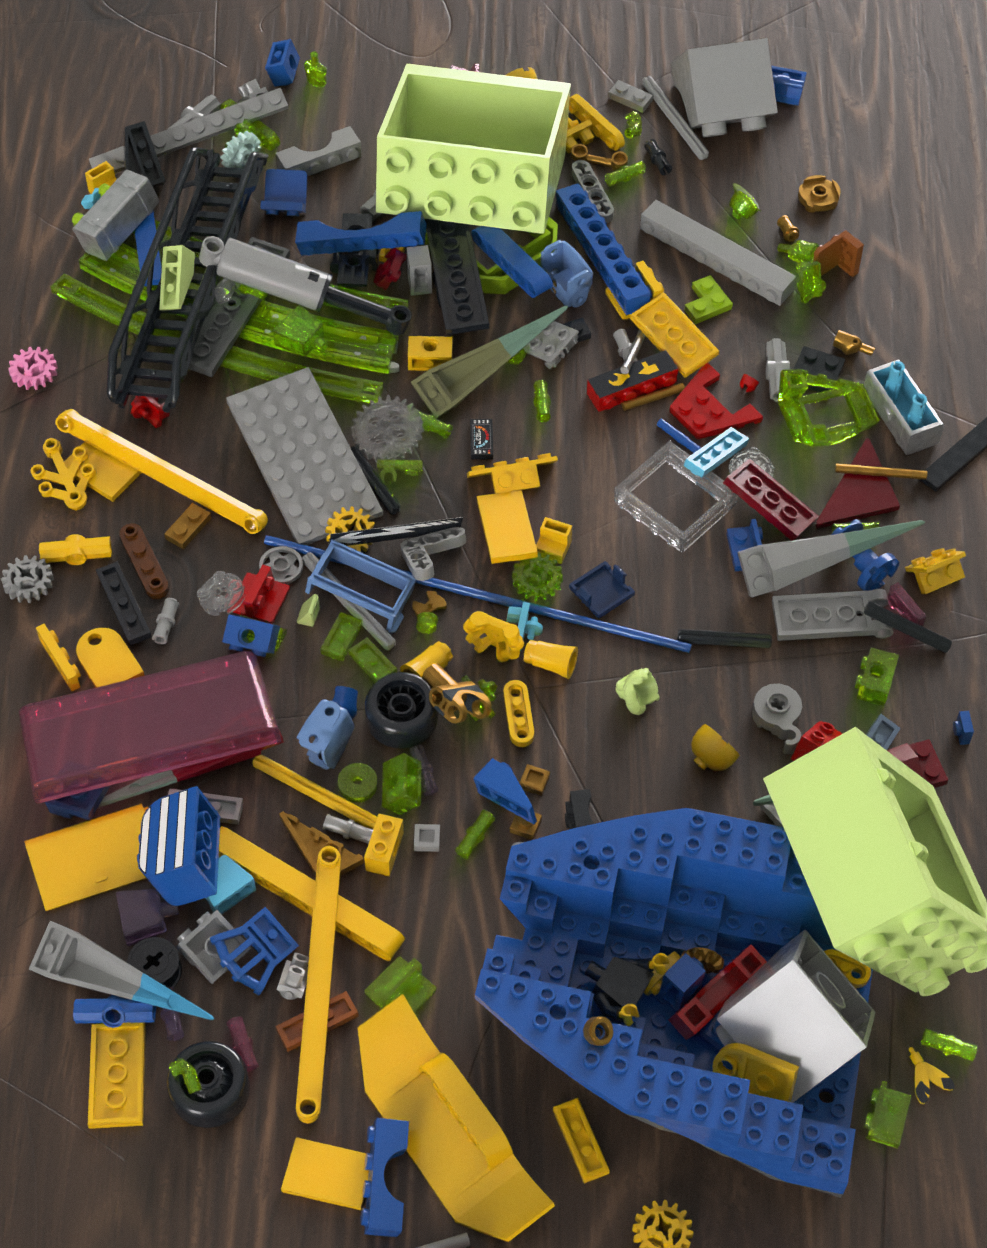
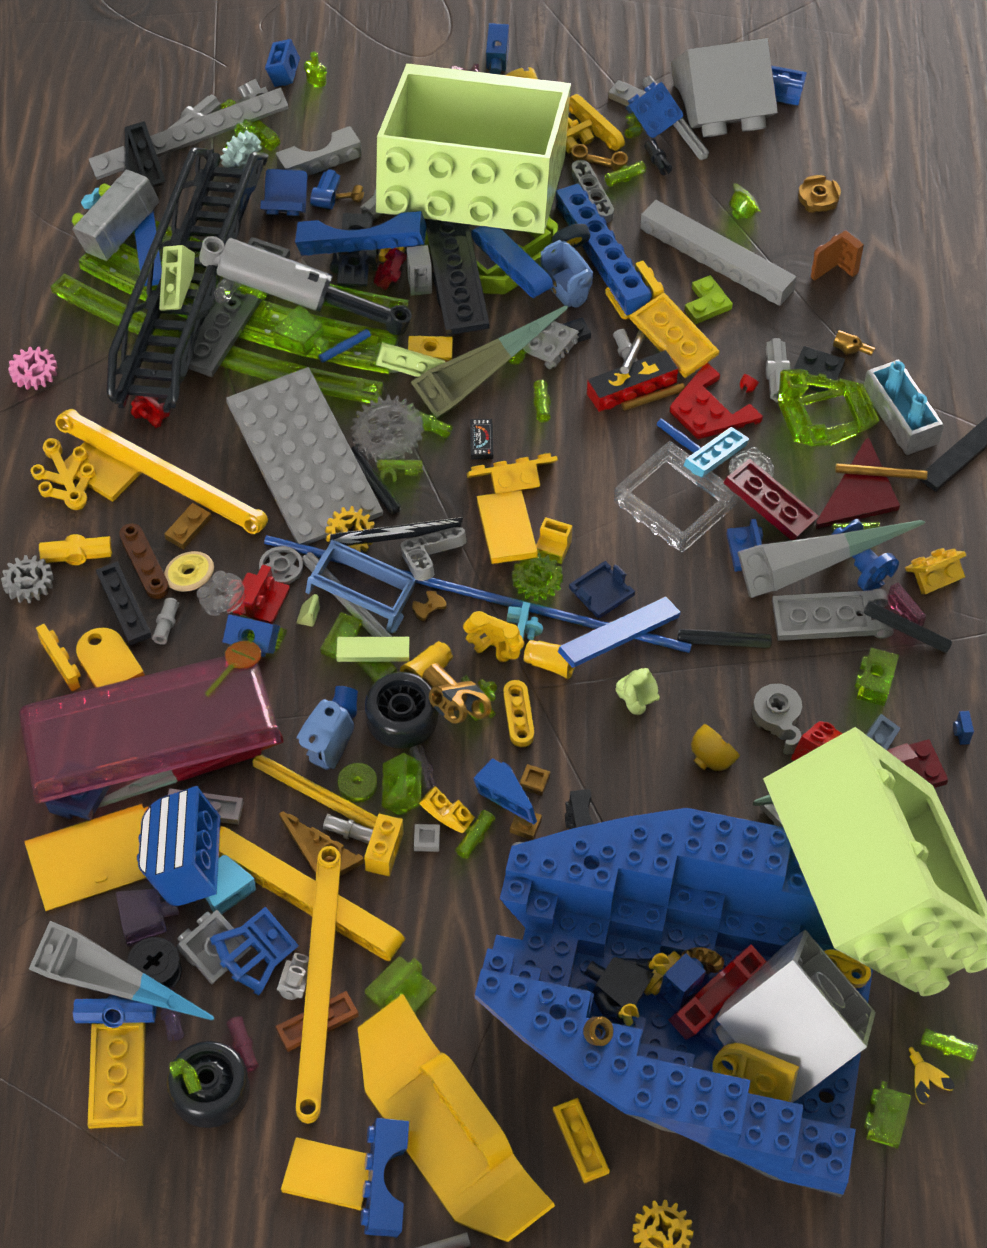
(99, 175): yellow piece -> none
(202, 566): none -> light yellow wheel
(238, 655): none -> piece
(325, 192): none -> blue piece
(344, 345): none -> blue piece
(356, 194): none -> pearl gold hand
(372, 649): none -> yellowish green tile
(405, 360): none -> yellowish green tile
(427, 622): clear neon green bush -> none
(452, 815): none -> yellow slope
(497, 55): none -> blue torso
(574, 235): none -> black bush
(618, 632): none -> tile
(655, 109): none -> blue bracket
(790, 232): pearl gold pin -> none
(799, 250): clear neon green piece -> none
(810, 280): clear neon green hips -> none

